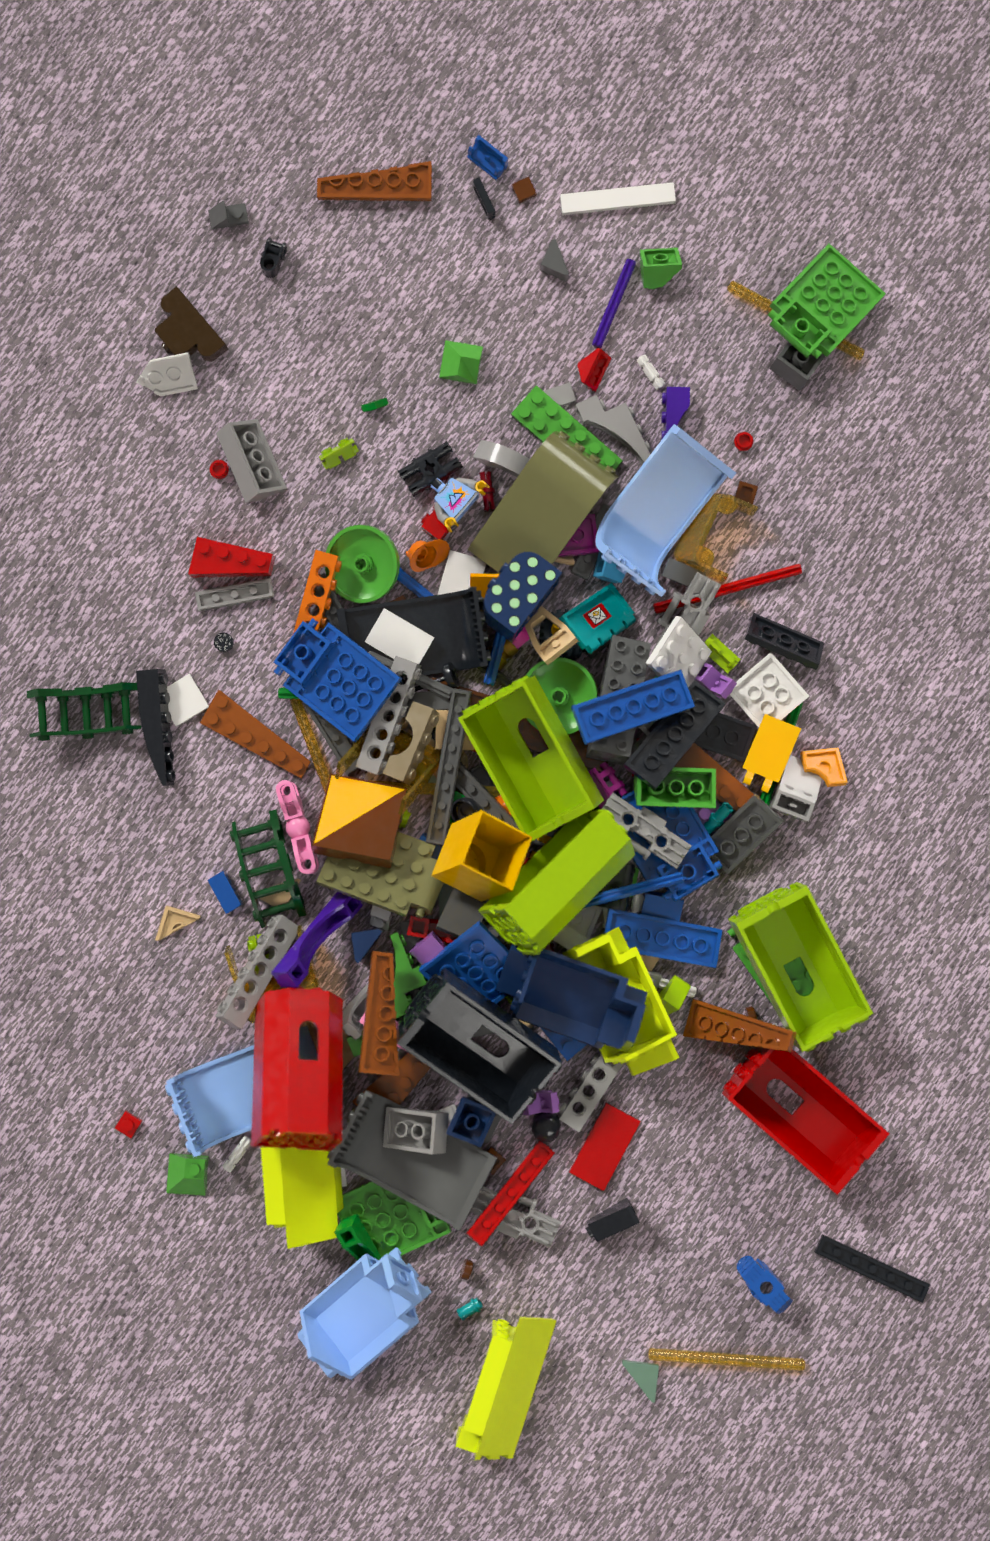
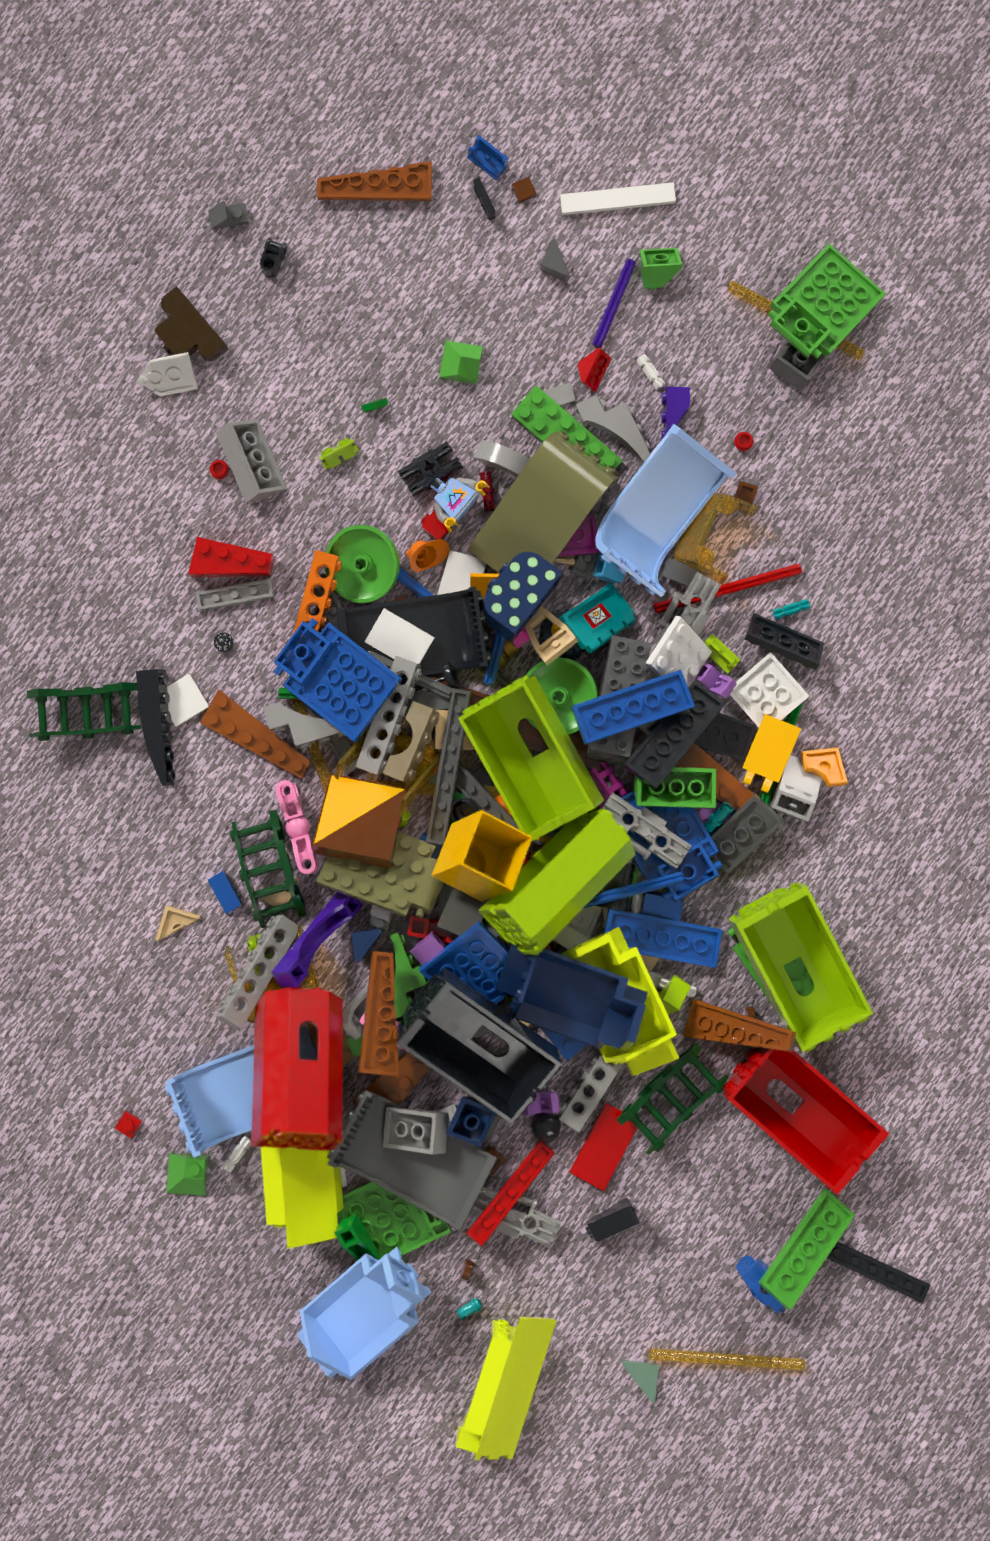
(303, 727): none -> light grey arch
(658, 1084): none -> dark green fence
(791, 609): none -> teal axle
(806, 1249): none -> bright green plate

